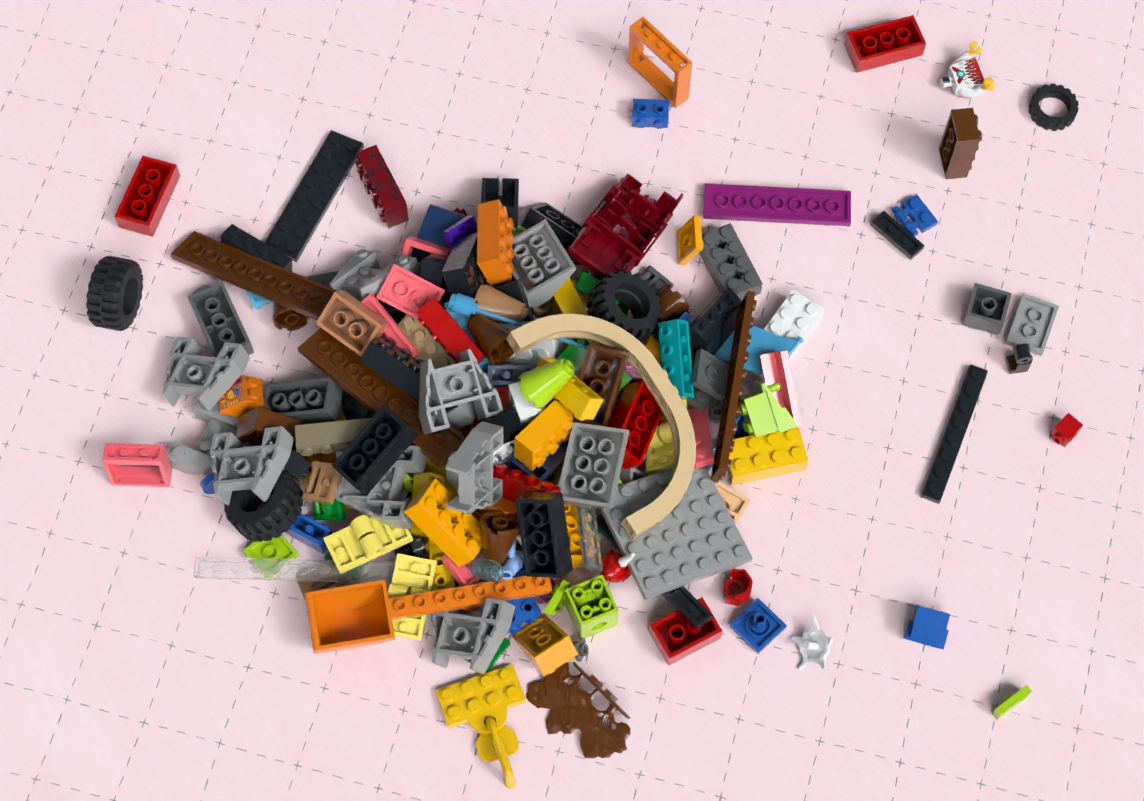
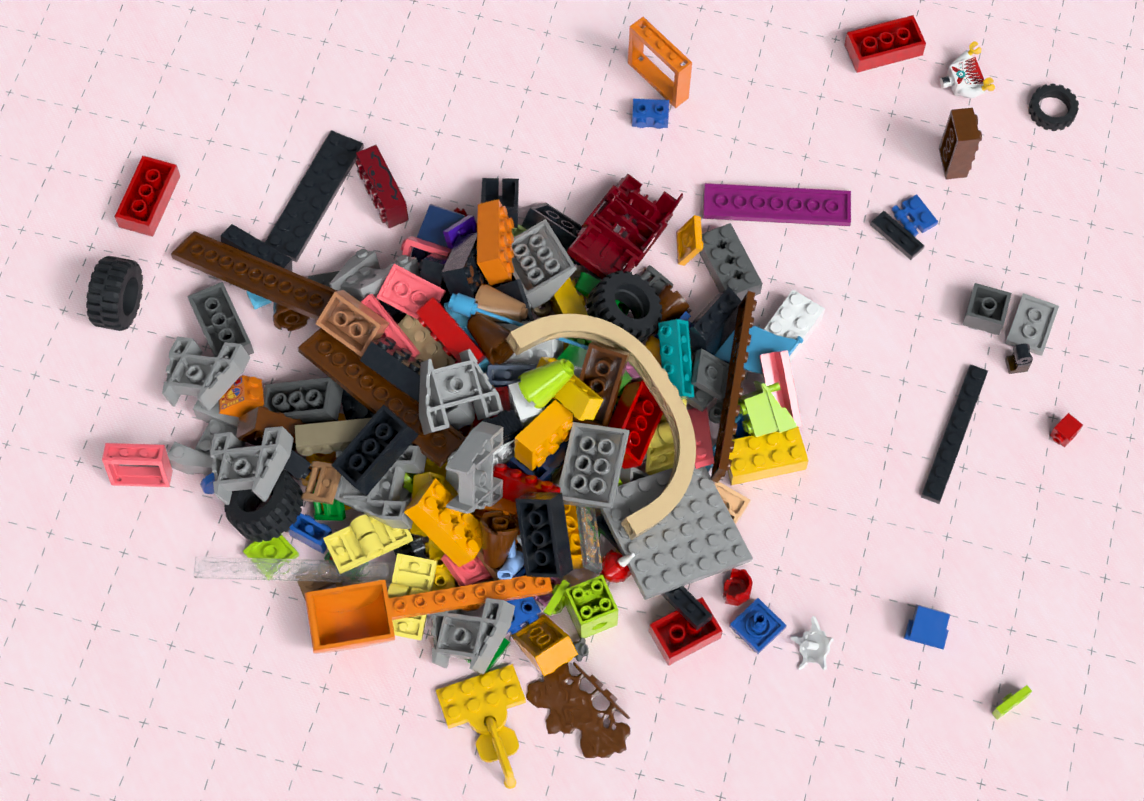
(487, 569): clear light blue plate -> none

